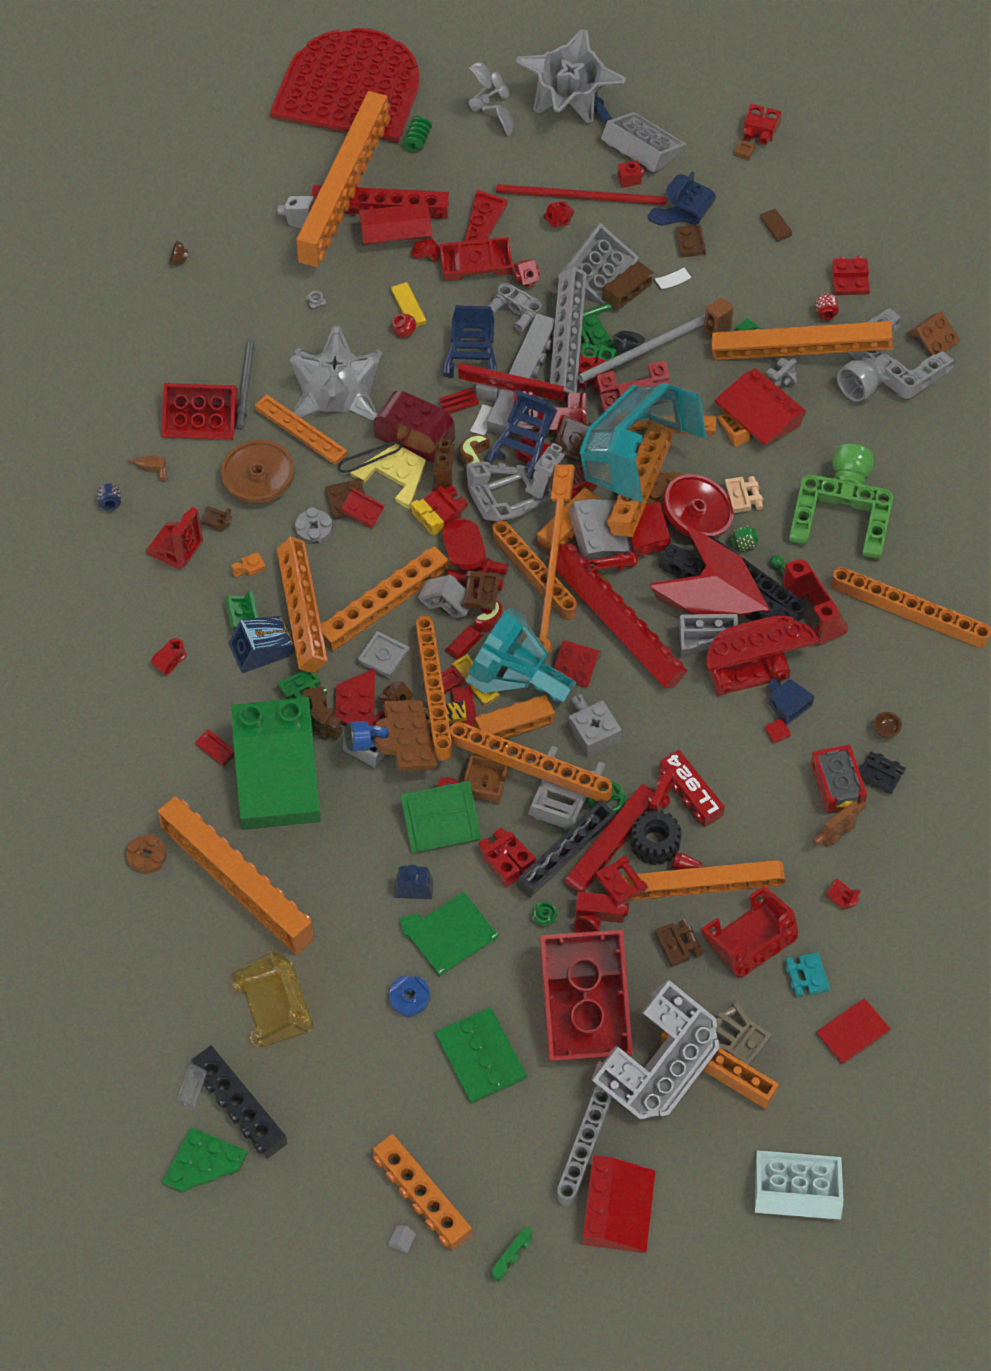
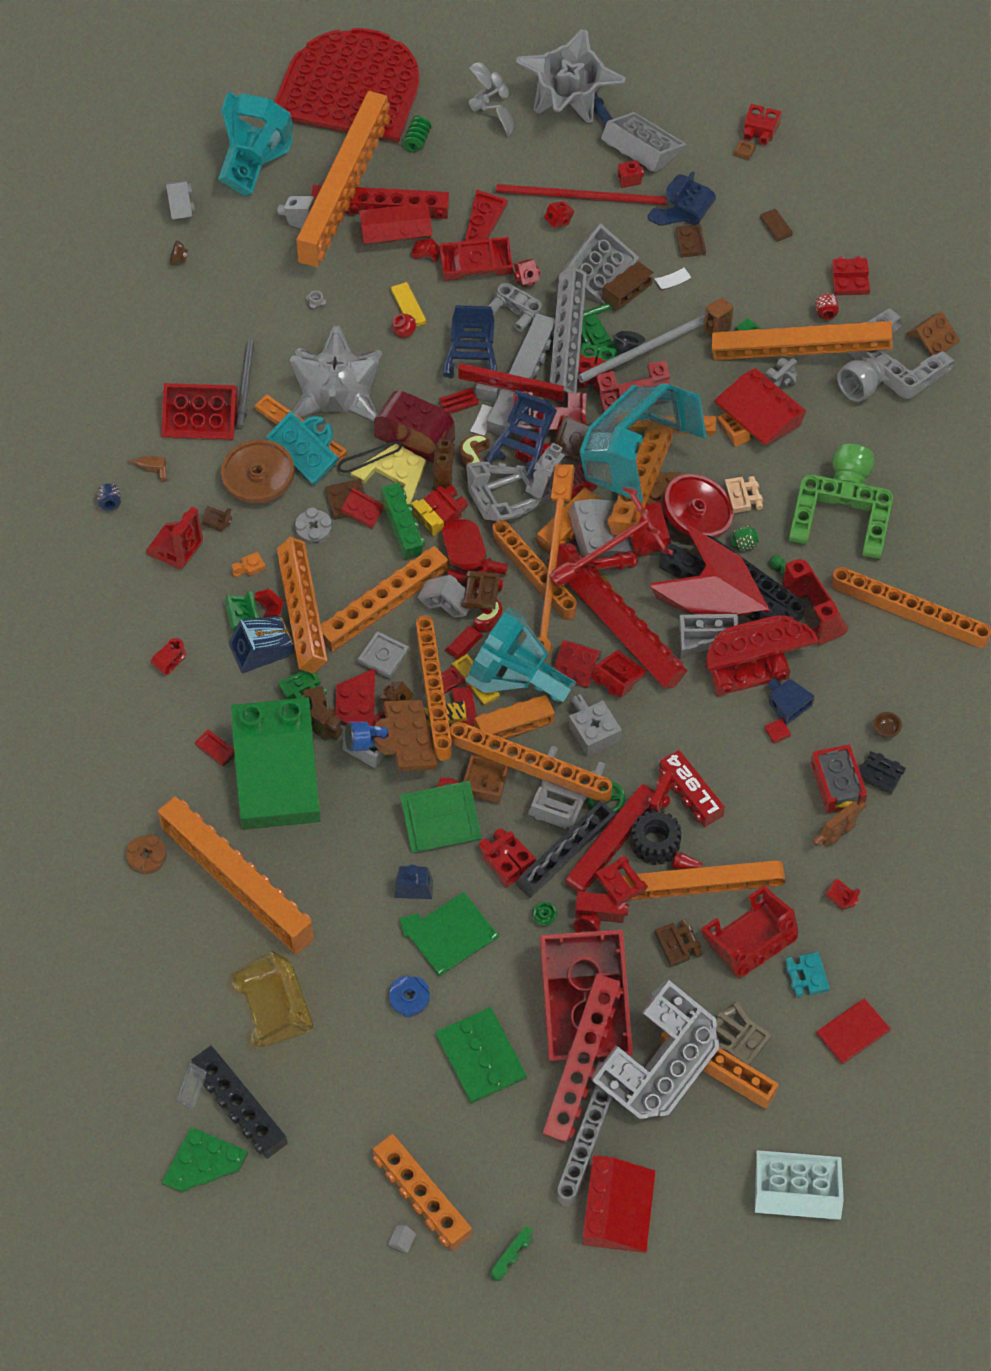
(179, 199): none -> light grey brick
(250, 145): none -> teal plate
(270, 601): none -> red bracket
(306, 445): none -> teal plate
(401, 520): none -> green brick
(567, 572): none -> red piece
(601, 985): none -> red brick
(617, 673): none -> red plate

